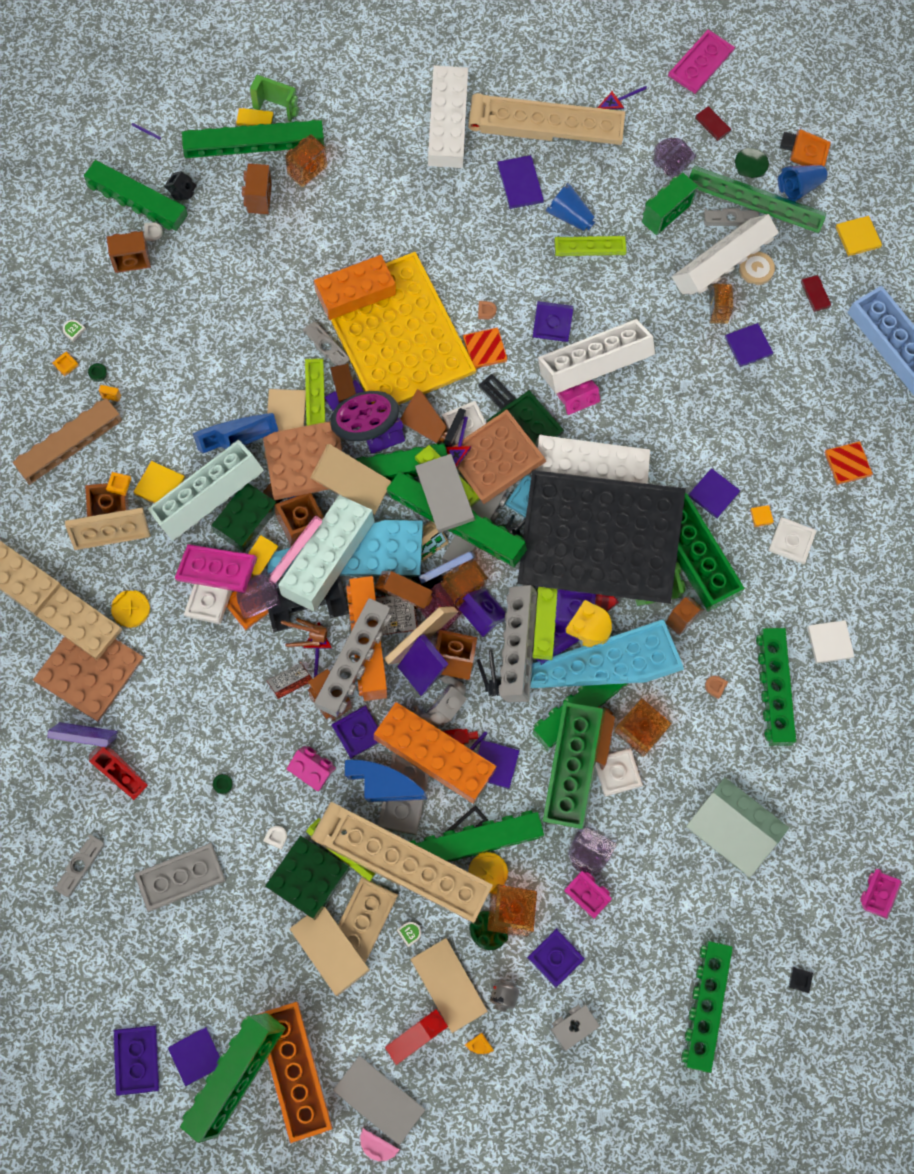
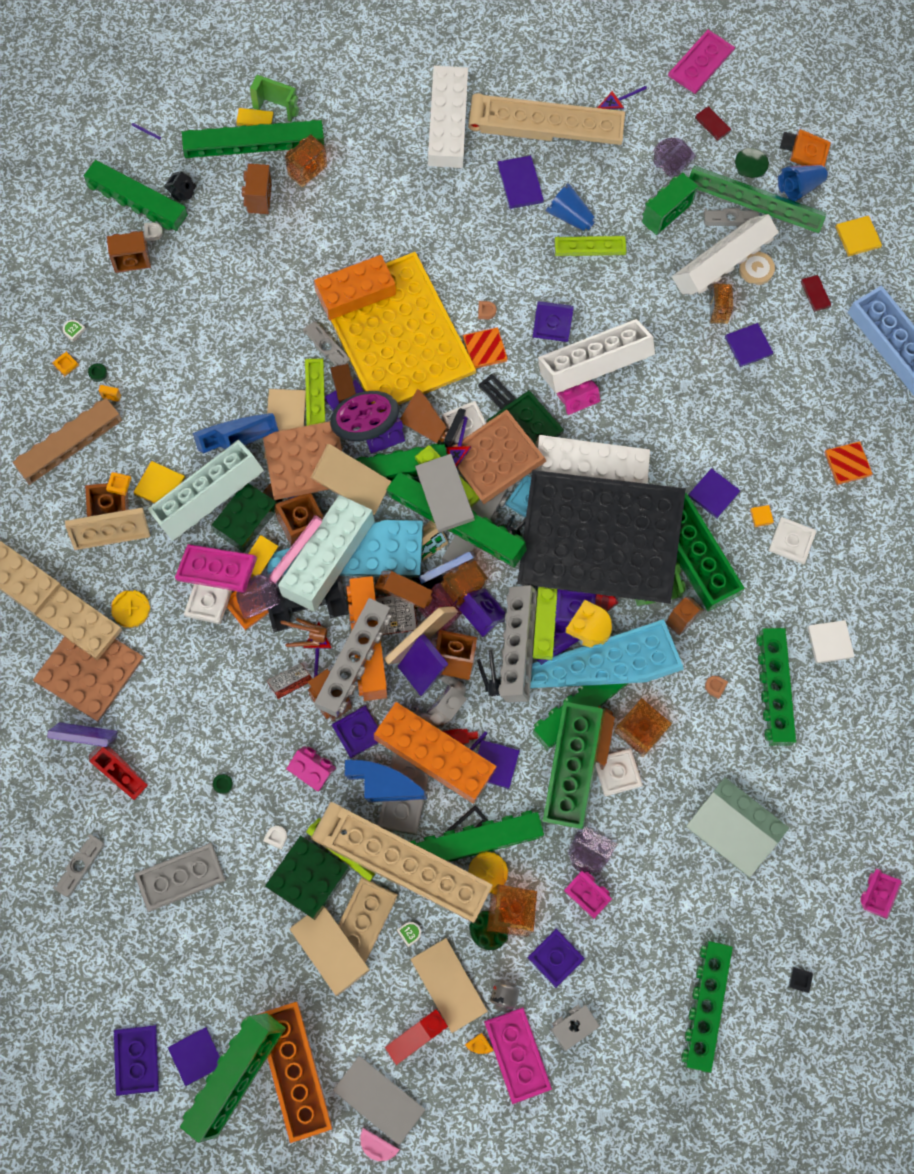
(517, 1055): none -> dark pink tile

